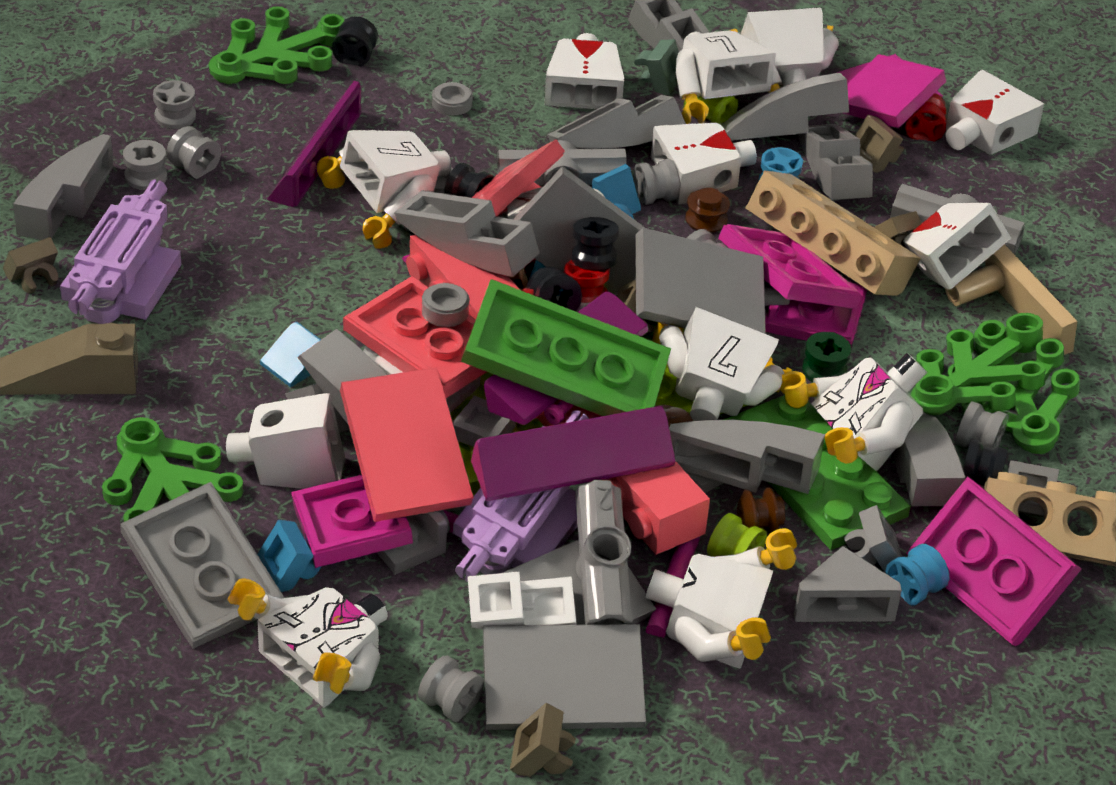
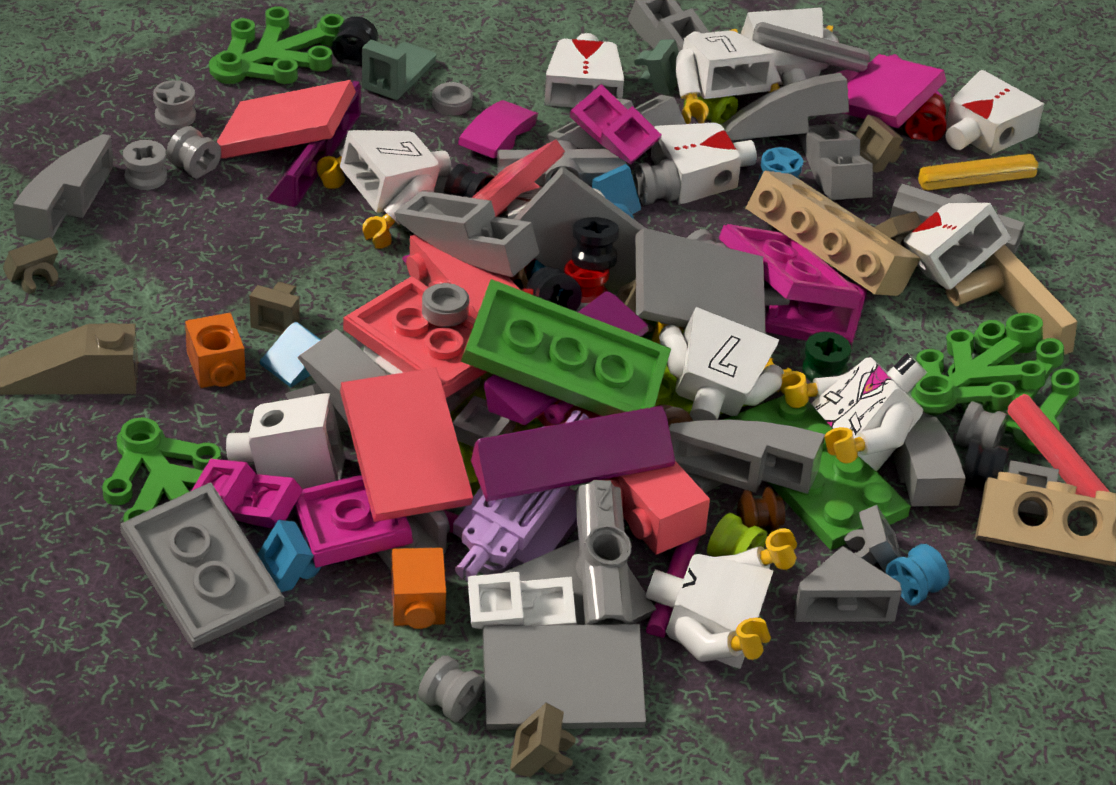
(122, 261): lavender piece -> none
(215, 350): none -> orange brick
(251, 496): none -> dark pink slope
(274, 308): none -> dark tan tile
(286, 119): none -> coral tile
(316, 637): white torso -> none
(393, 70): none -> sand green bracket
(418, 587): none -> orange brick
(497, 128): none -> dark pink slope
(614, 126): none -> dark pink slope
(707, 209): reddish brown wheel -> none
(811, 47): none -> light grey axle
(978, 172): none -> yellow axle
(997, 561): dark pink tile -> none
(1054, 446): none -> coral axle

